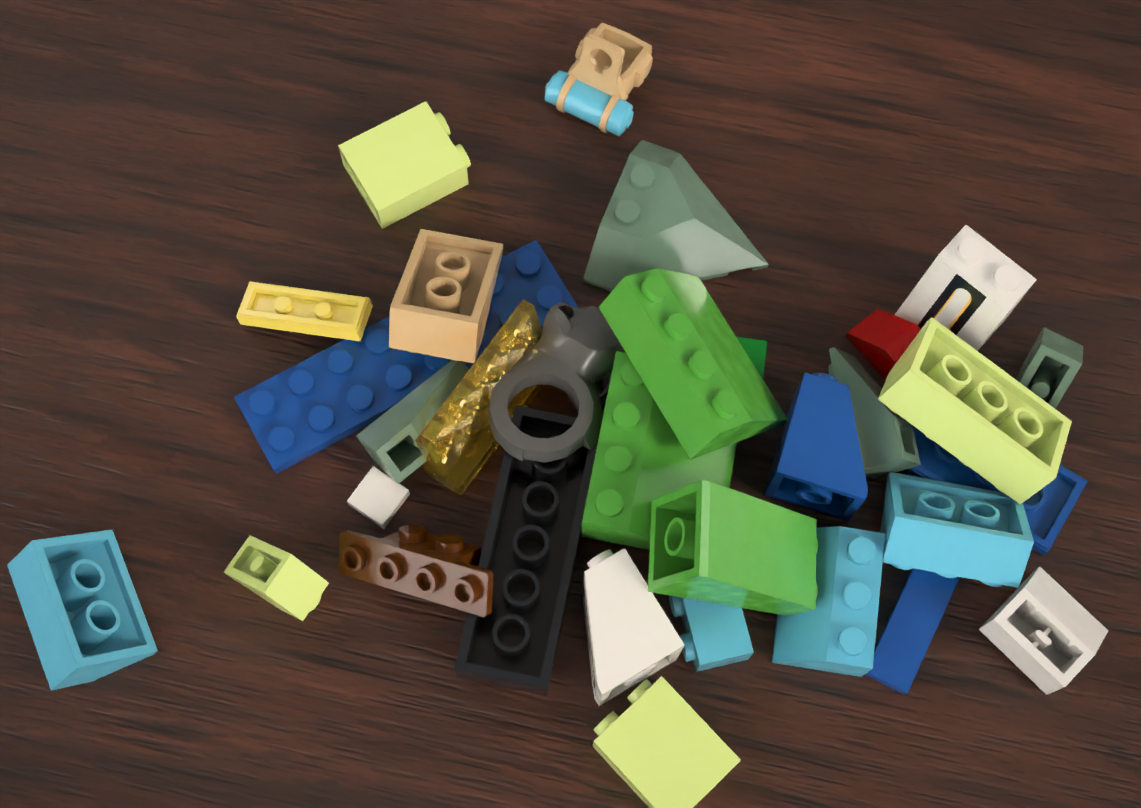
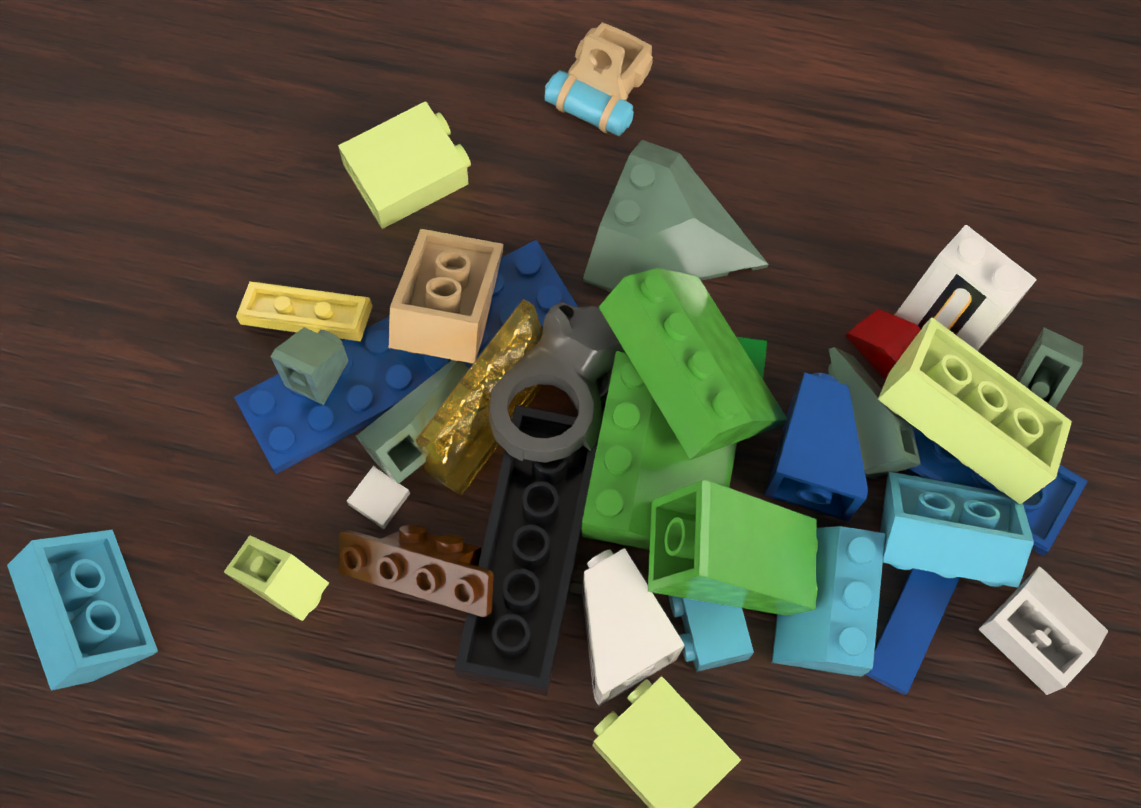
(311, 363): none -> sand green slope

